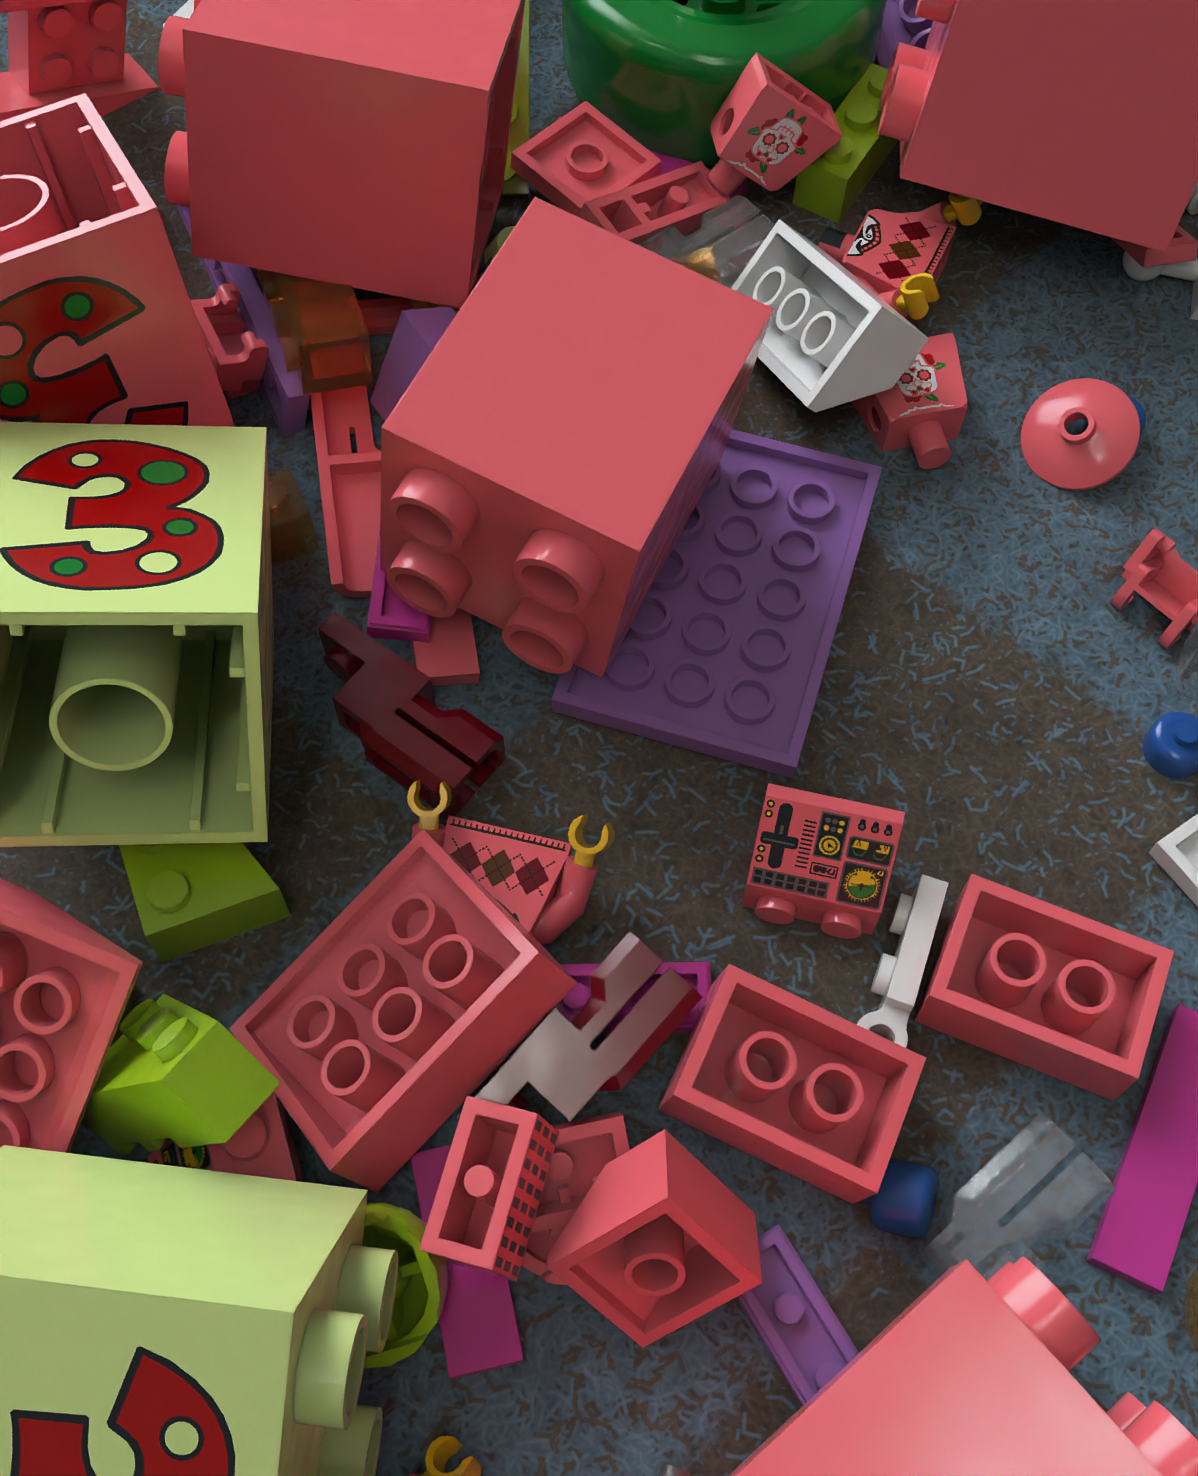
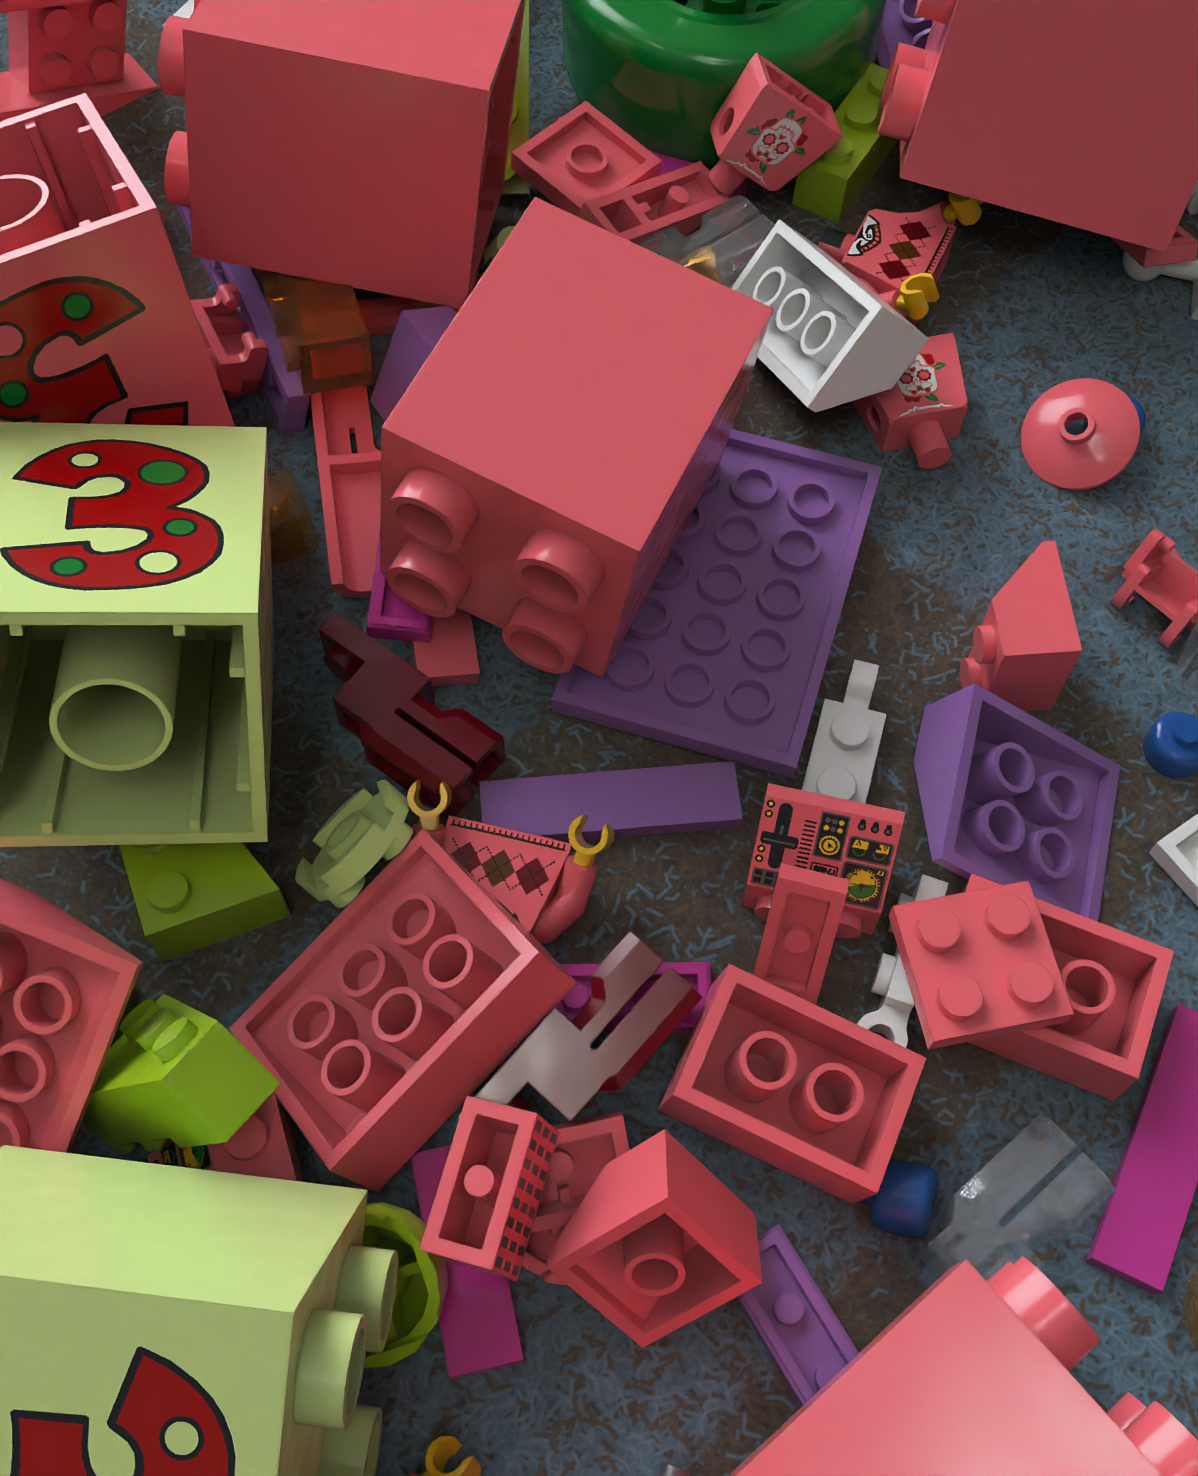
(354, 842): none -> yellowish green plate
(630, 800): none -> medium lavender tile
(800, 930): none -> coral plate
(847, 740): none -> white plate
(979, 964): none -> coral plate
(1014, 799): none -> medium lavender slope
(1026, 636): none -> coral slope

